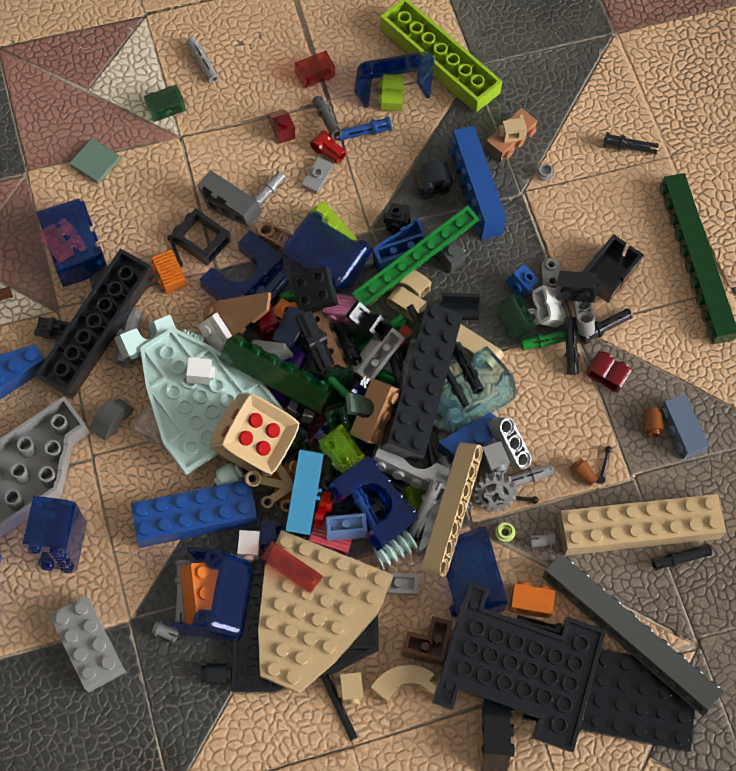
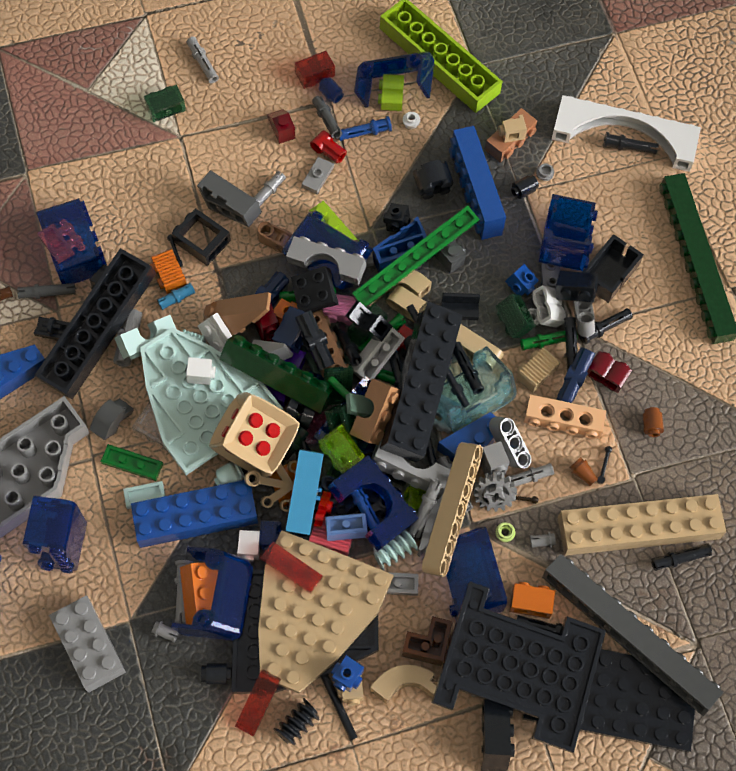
(46, 290): none -> dark grey pin
(95, 161): sand green tile -> none
(132, 462): none -> green tile
(143, 493): none -> light aqua tile
(176, 296): none -> dark azure pin
(258, 702): none -> clear red tile
(261, 254): clear blue arch -> none
(297, 722): none -> black piece
(304, 252): none -> light grey arch
(331, 90): none -> clear blue brick
(348, 667): none -> blue brick
(411, 124): none -> white plate
(524, 186): none -> black brick
(537, 370): none -> tan brick
(568, 233): none -> clear blue windscreen
(574, 412): none -> light nougat brick
(576, 375): none -> dark blue piece
(676, 138): none -> white arch
(684, 427): sand blue brick -> none

